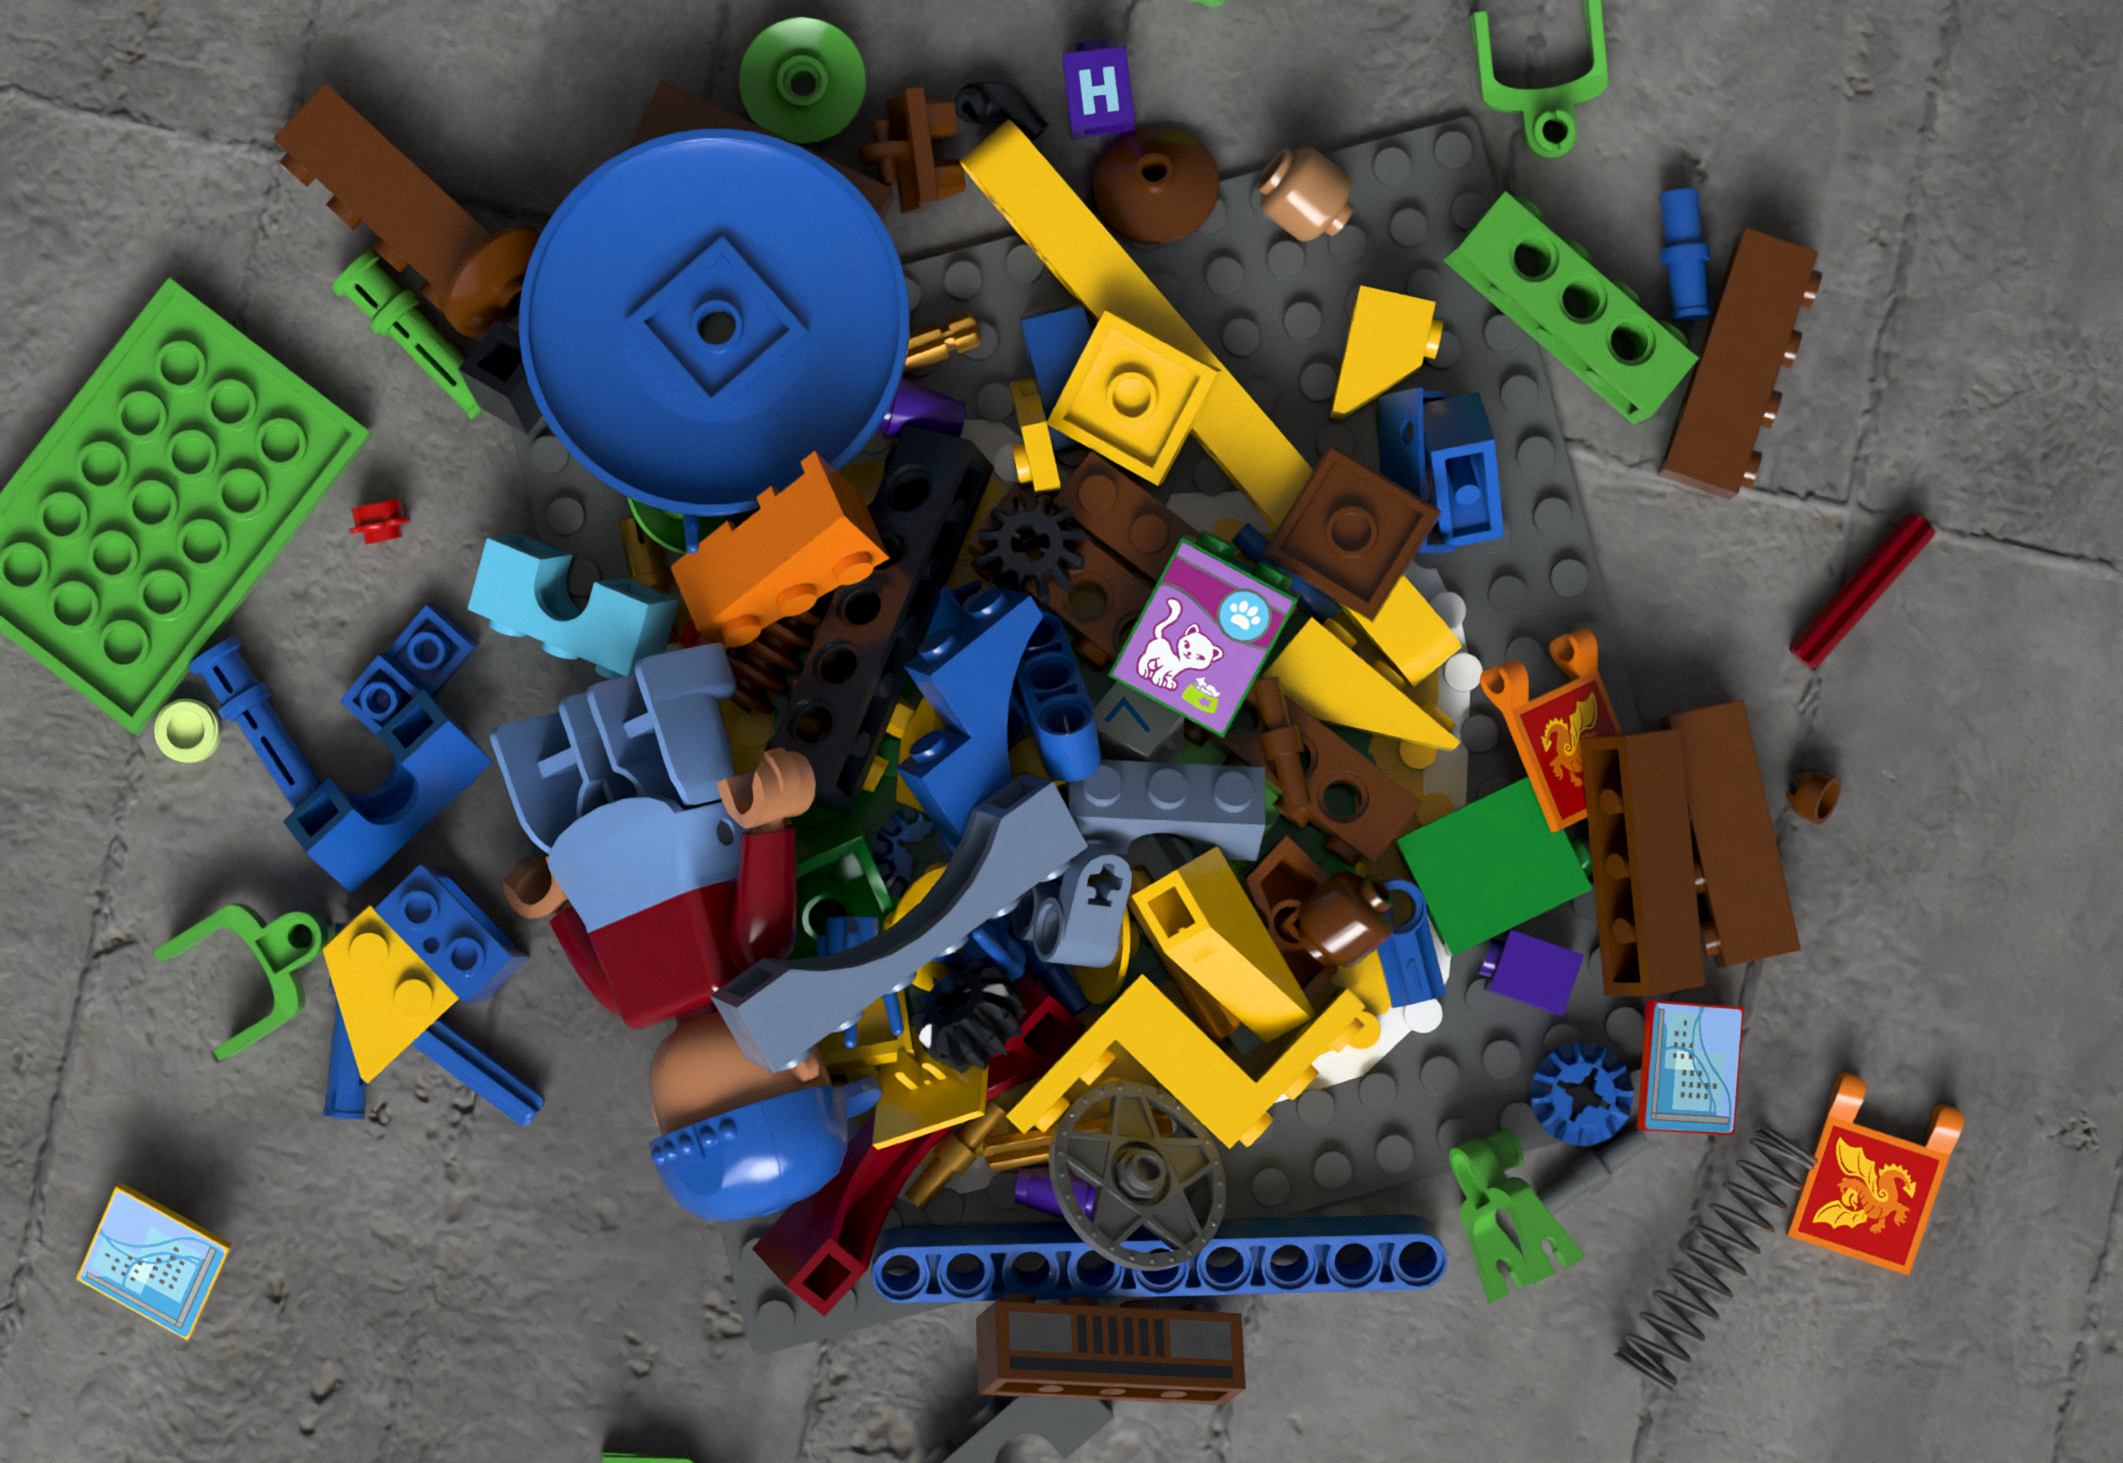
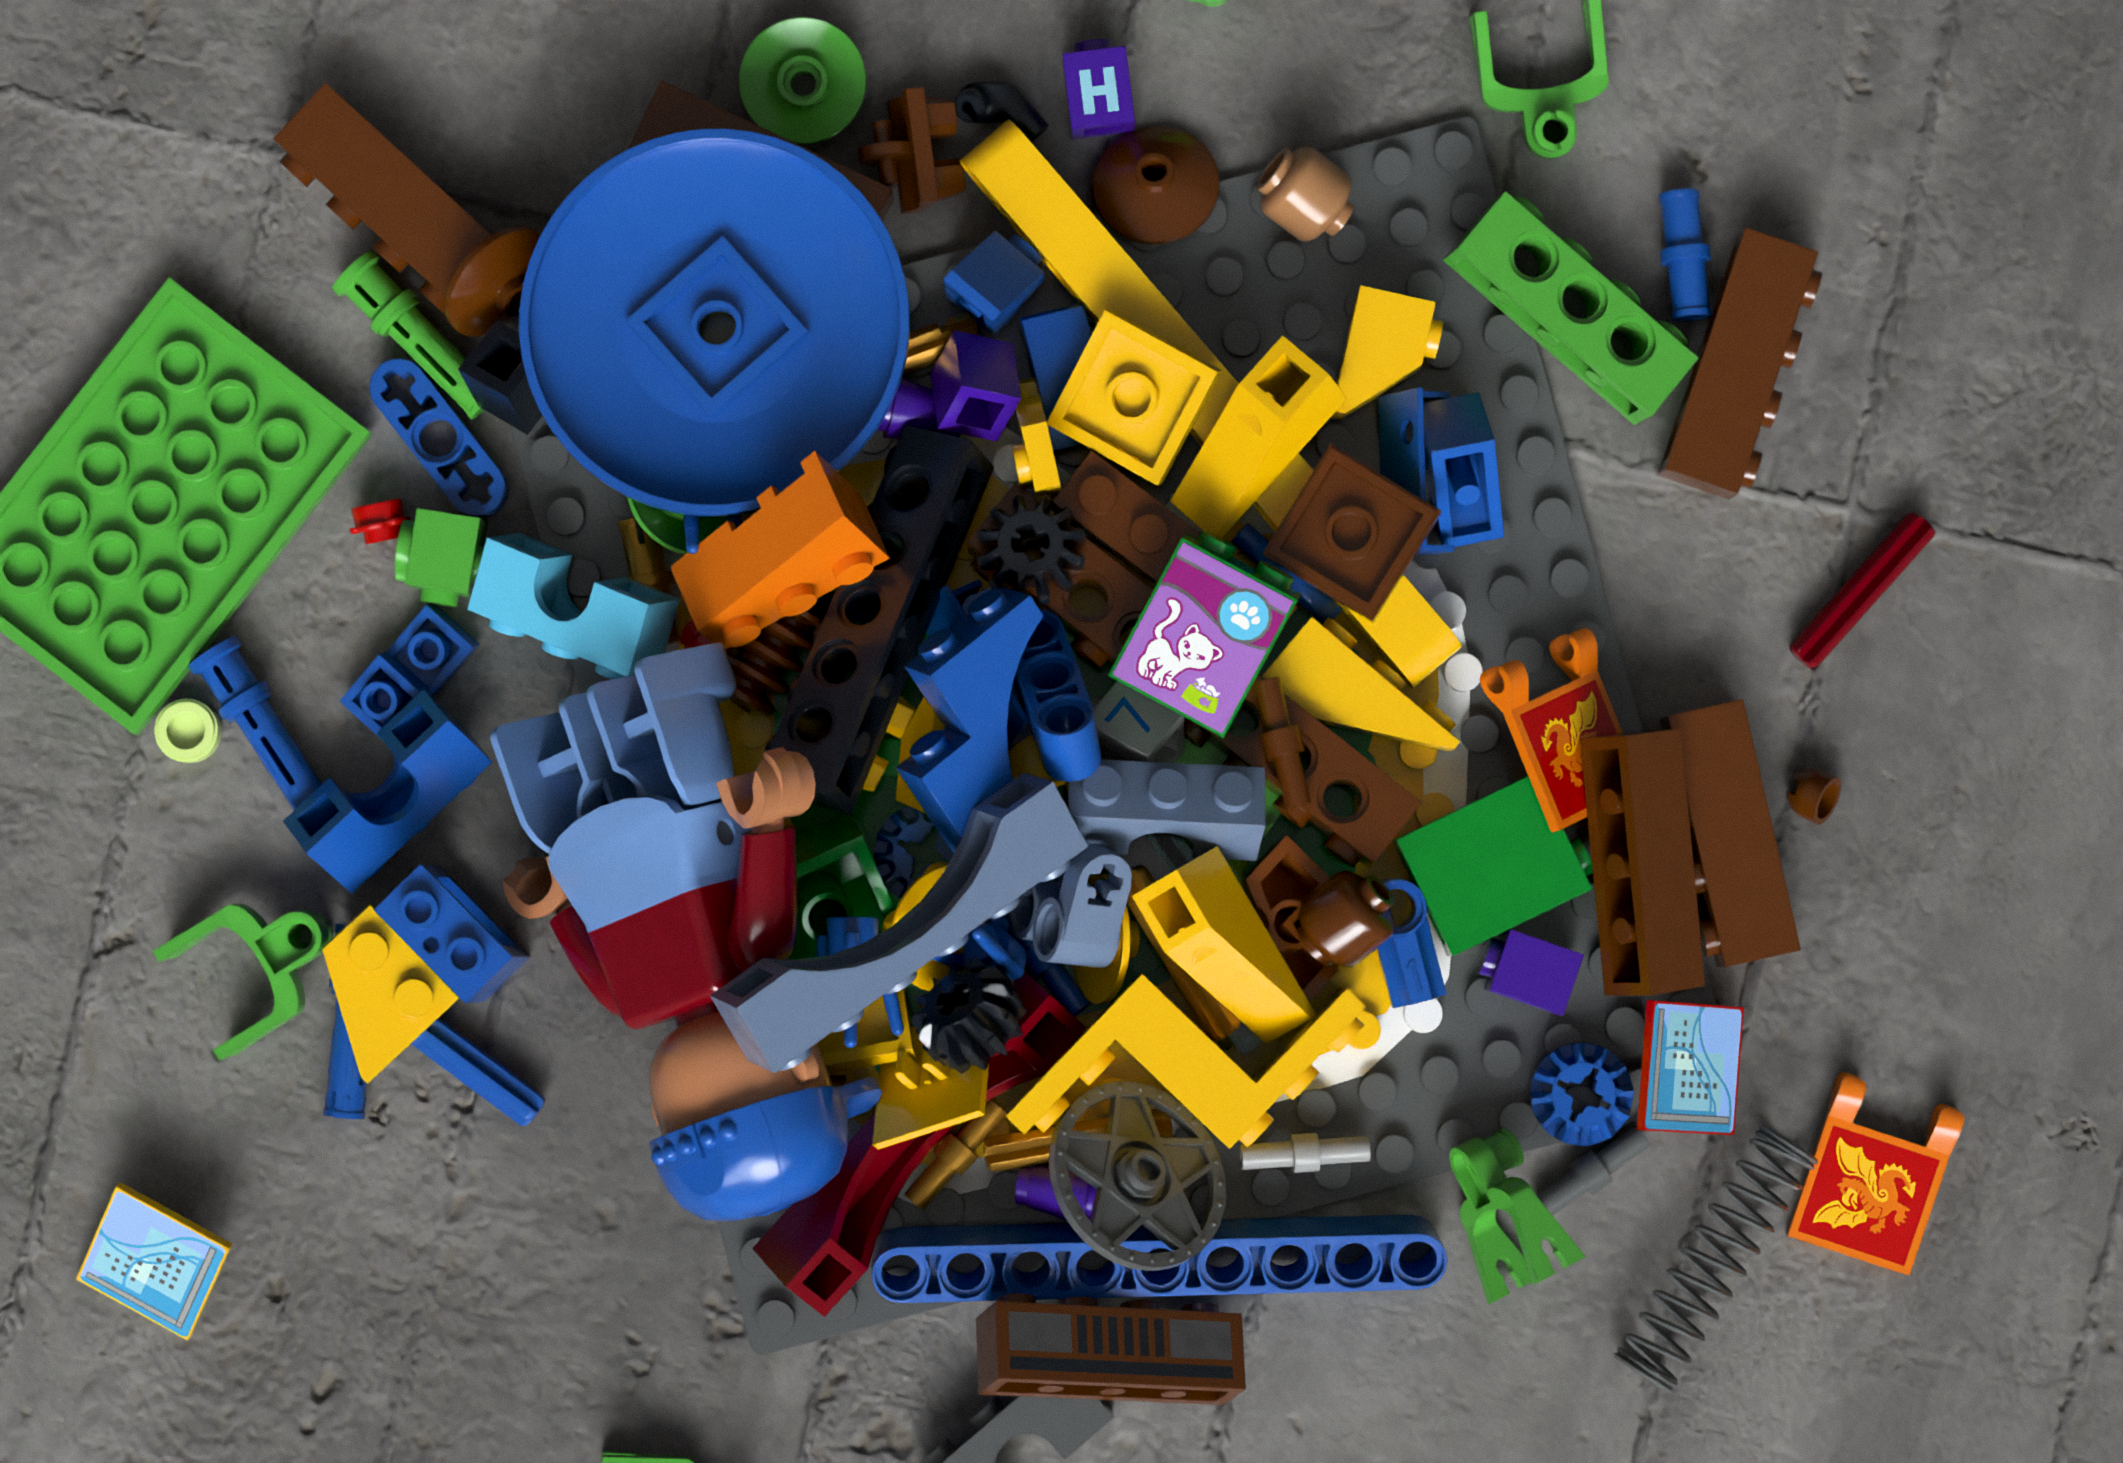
(423, 392): none -> blue beam
(440, 555): none -> bright green brick
(975, 386): none -> dark purple brick
(995, 281): none -> blue slope
(1257, 436): none -> yellow slope
(1305, 1152): none -> light grey bar

